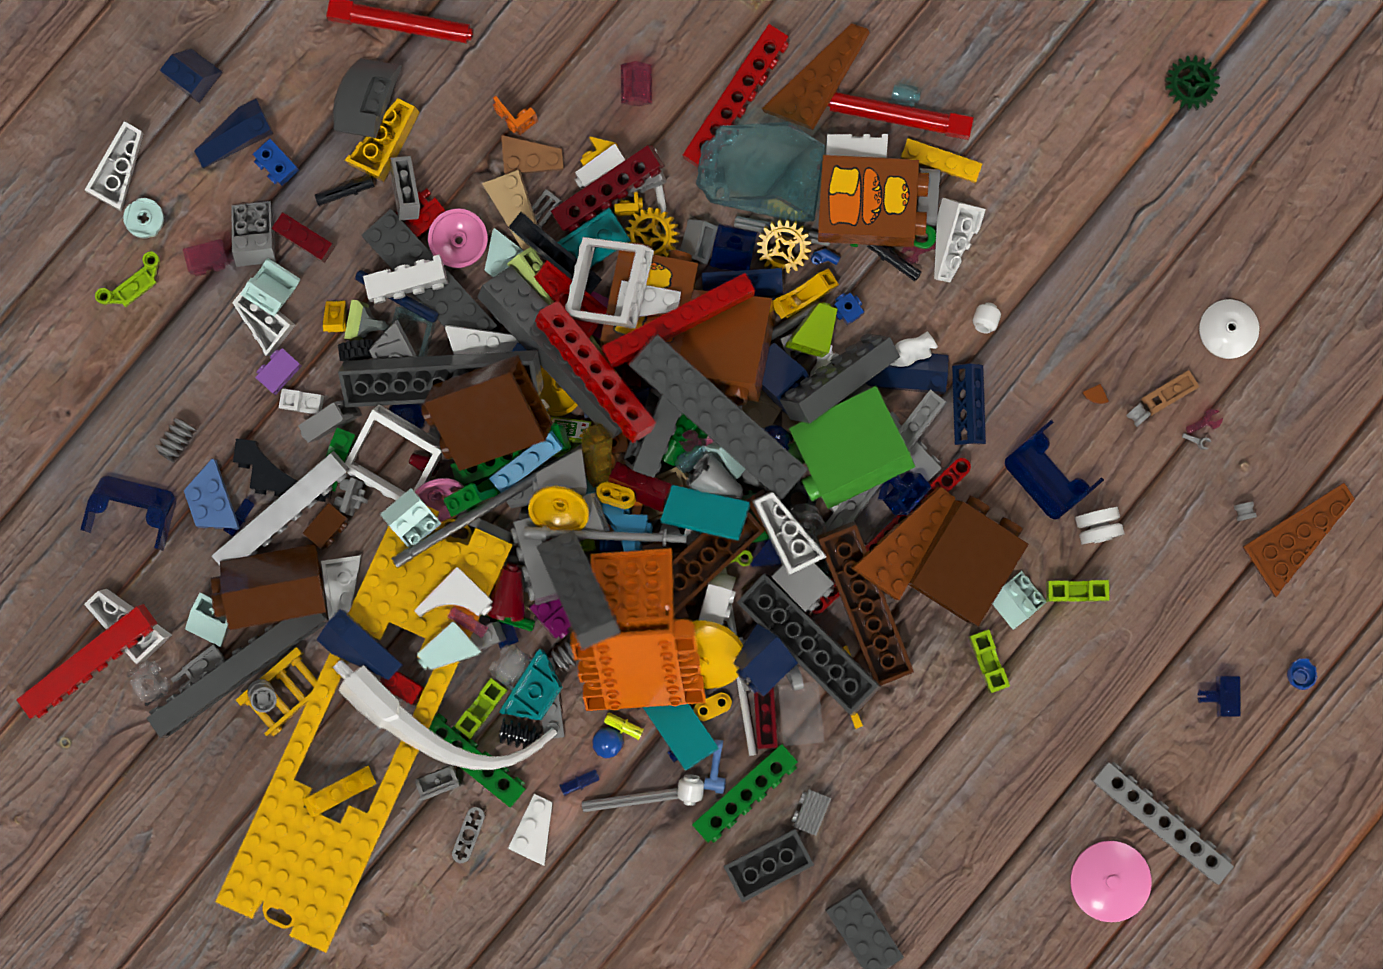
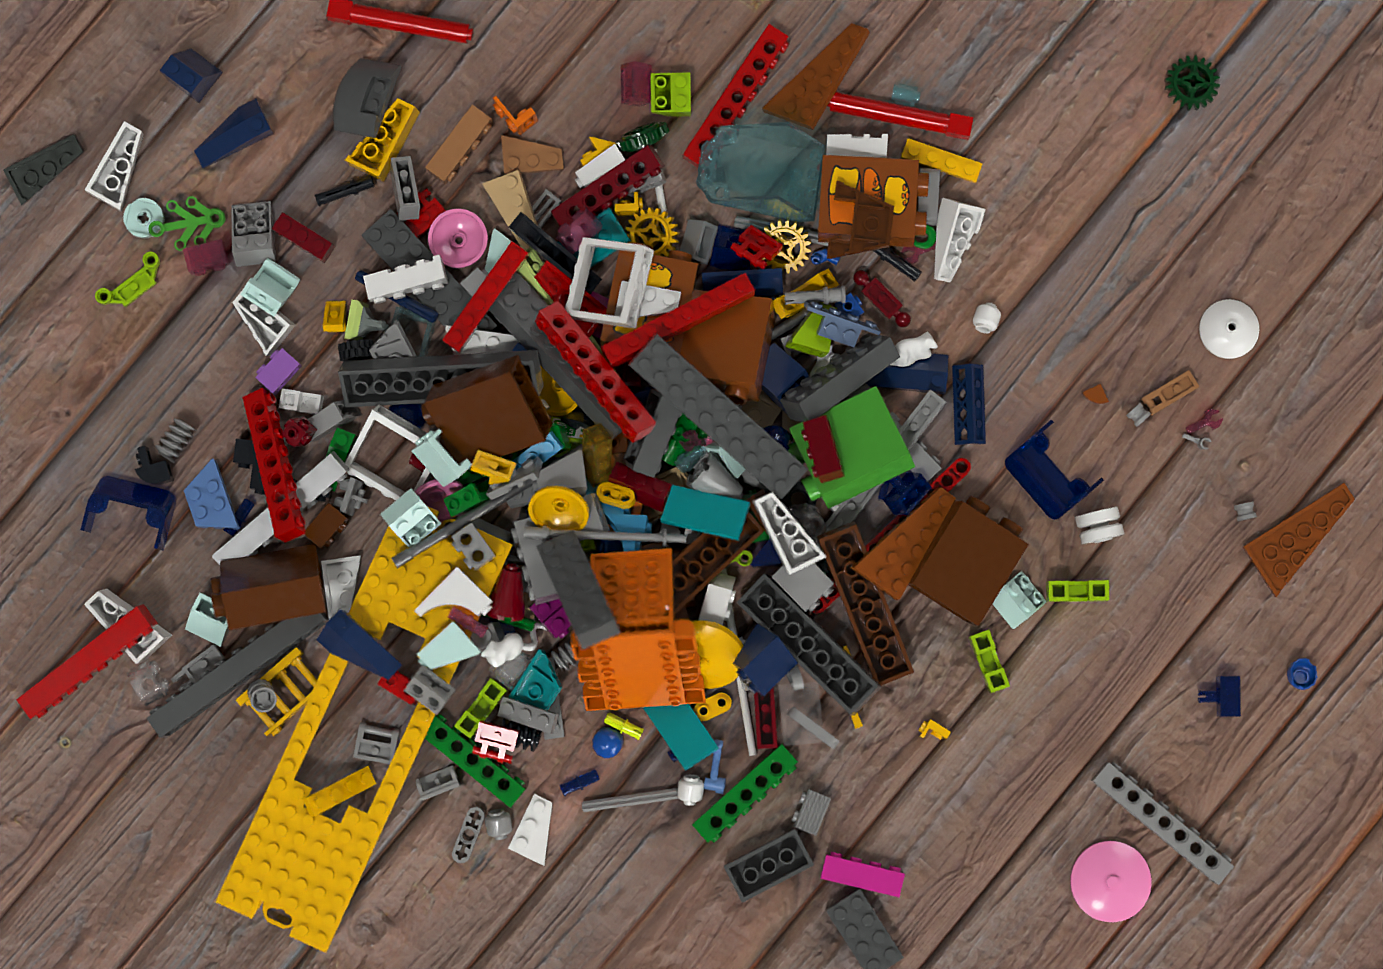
(37, 170): none -> pearl dark grey wing
(156, 473): none -> black brick
(190, 222): none -> bright green plant
(274, 465): none -> red brick
(275, 162): blue brick -> none
(298, 431): none -> dark red brick
(376, 750): none -> light grey plate
(385, 712): white piece -> none
(429, 690): none -> light grey brick
(438, 460): none -> light aqua panel
(459, 144): none -> medium nougat brick
(474, 280): none -> light grey brick
(476, 544): none -> light grey brick
(485, 296): none -> red arch
(495, 736): none -> plate
(496, 468): none -> yellow slope
(498, 824): none -> light grey head
(510, 647): none -> white animal
(528, 470): none -> light grey wing
(528, 715): none -> light grey plate
(577, 419): none -> black slope
(583, 225): none -> clear pink brick
(642, 136): none -> dark green gear
(671, 94): none -> lime slope
(759, 242): none -> red plate
(813, 728): none -> light grey beam
(822, 449): none -> dark red brick
(825, 295): none -> light grey pin
(840, 327): none -> sand blue bracket
(862, 875): none -> dark pink brick
(870, 223): none -> reddish brown wing
(882, 298): none -> dark red plate
(937, 730): none -> yellow bracket

